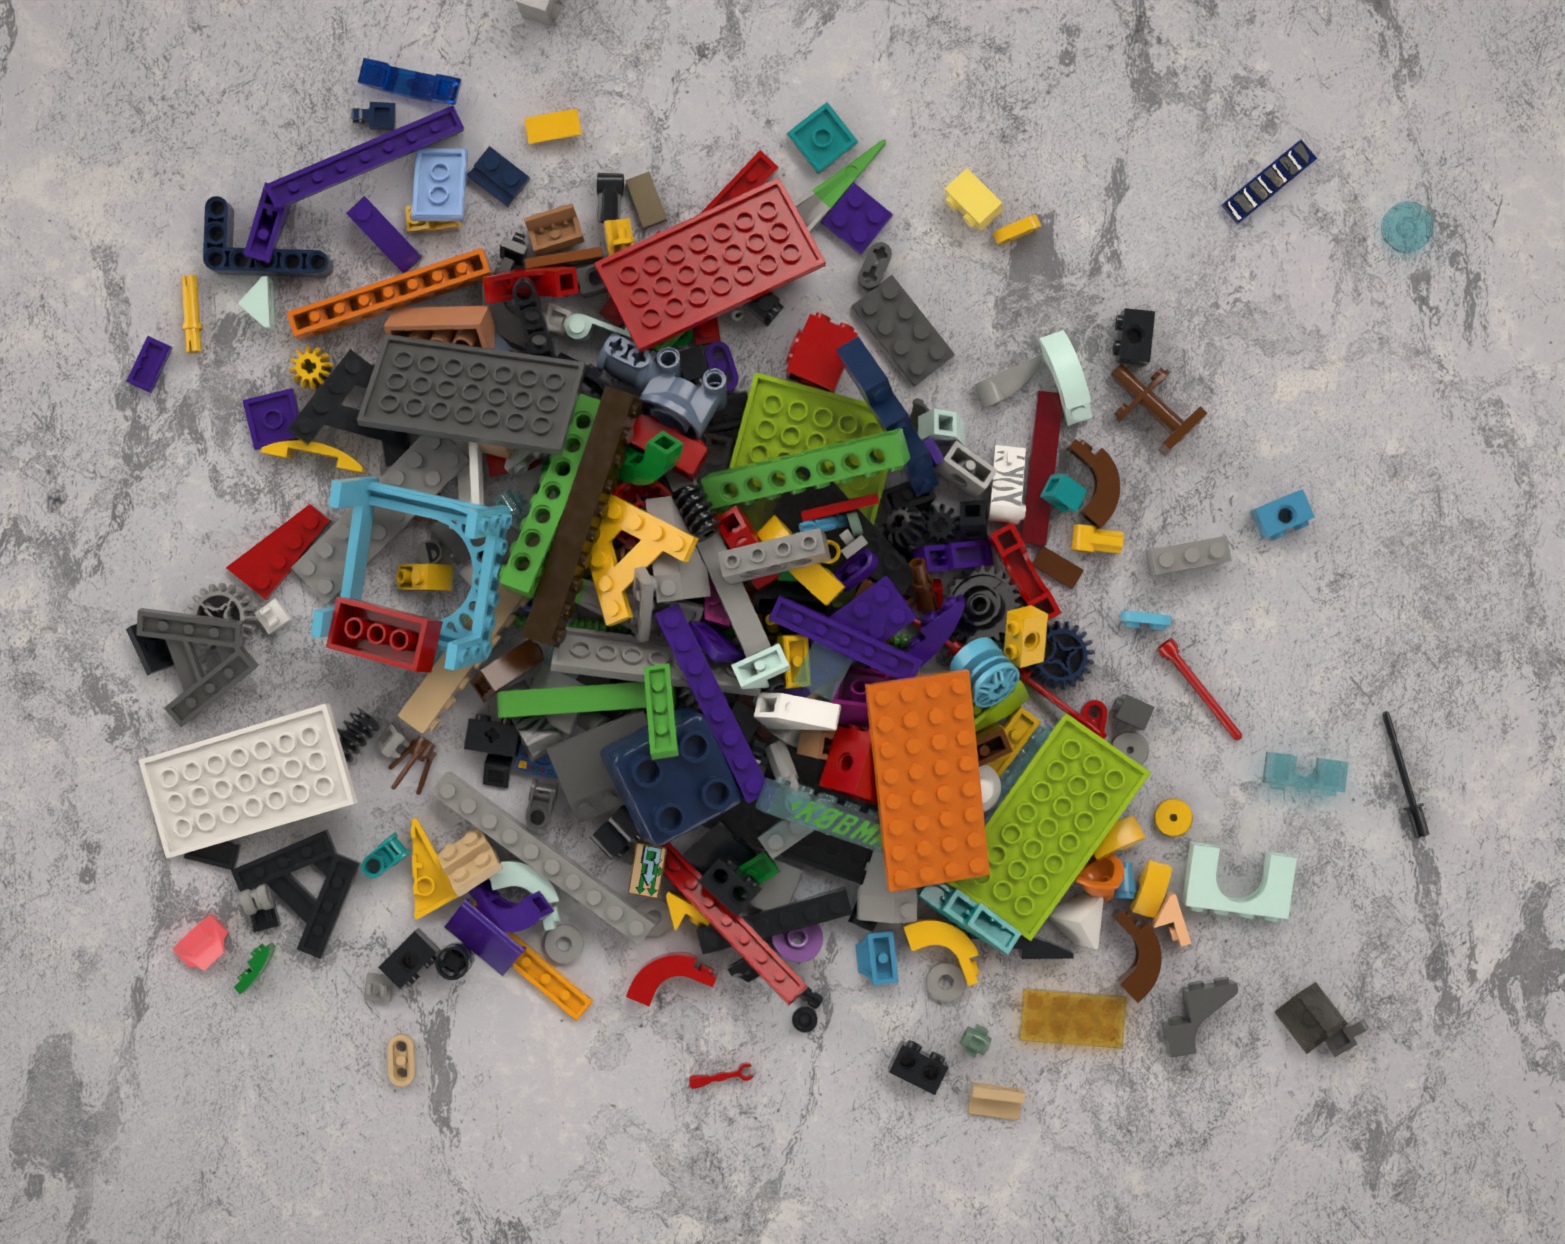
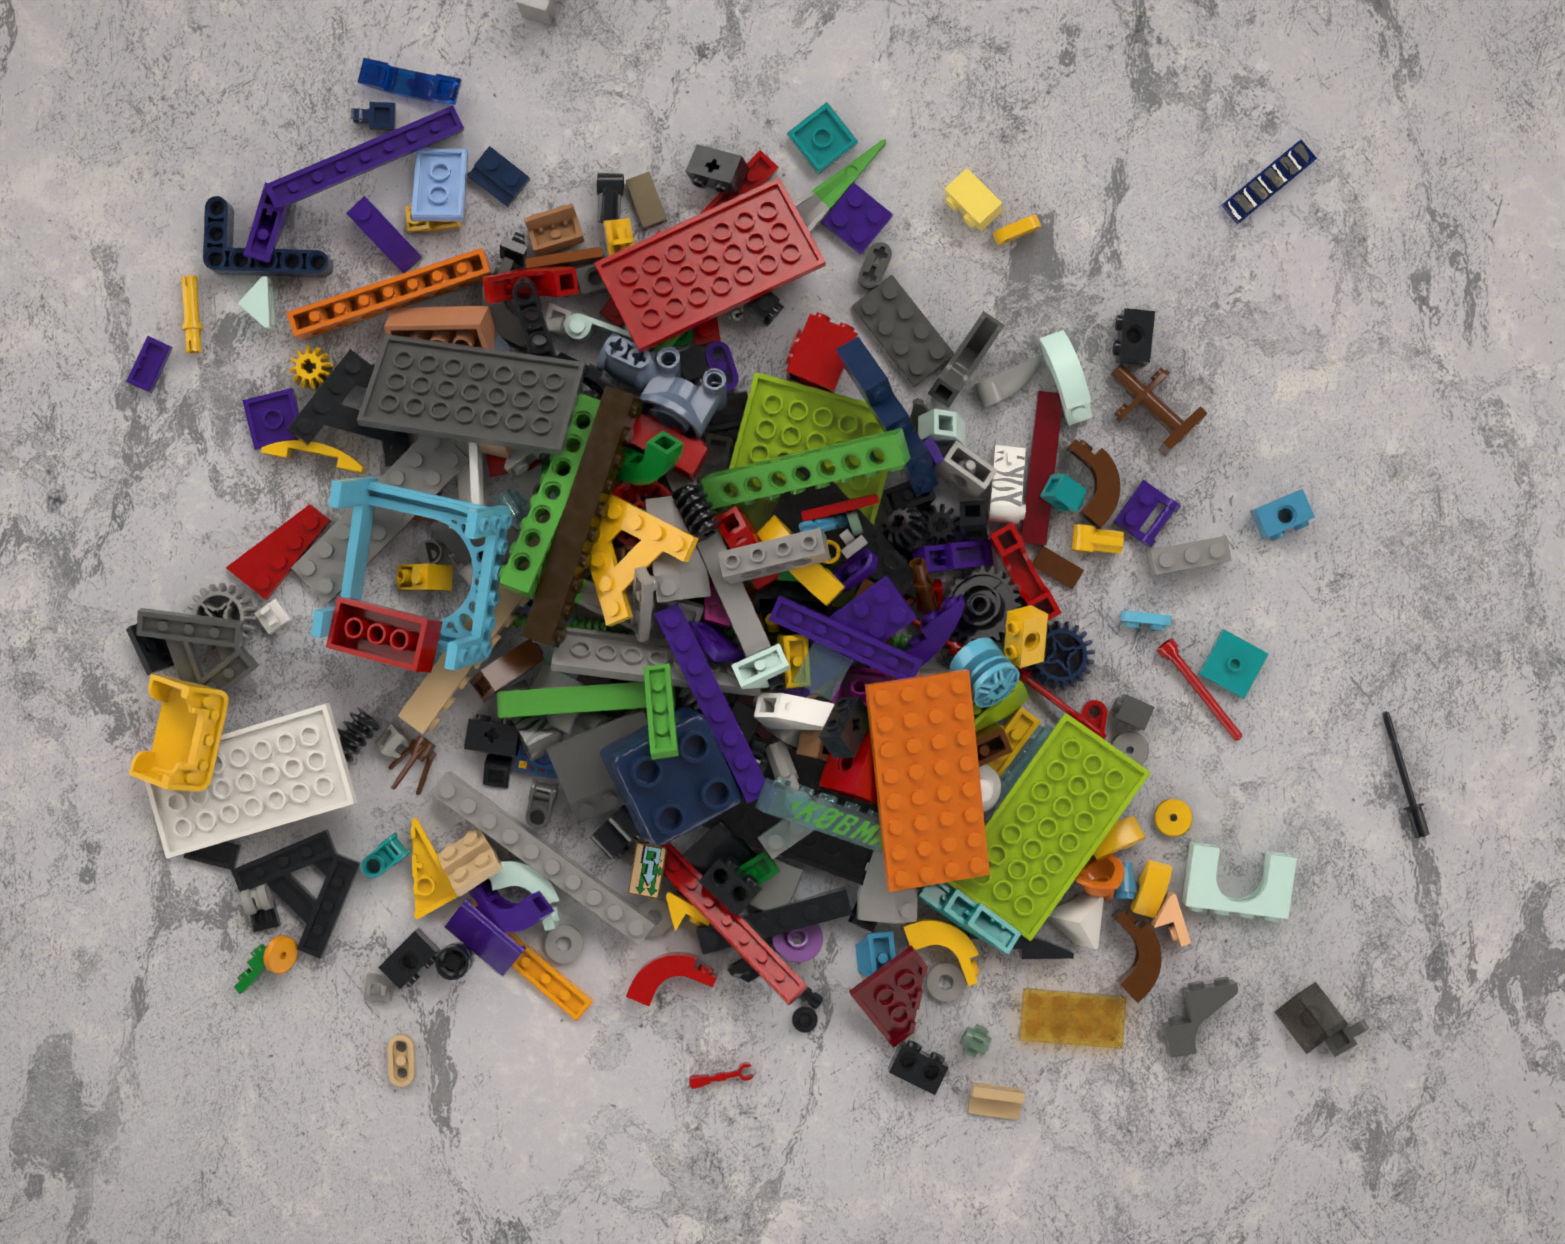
(184, 736): none -> yellow windscreen
(202, 944): coral slope -> none
(280, 954): none -> light orange piece
(553, 126): yellow slope -> none
(717, 170): none -> black brick
(845, 727): none -> black brick
(893, 995): none -> dark red plate
(966, 359): none -> dark grey arch
(1139, 509): none -> dark purple plate
(1233, 663): none -> teal plate
(1327, 776): clear light blue arch -> none
(1407, 227): clear light blue tile -> none

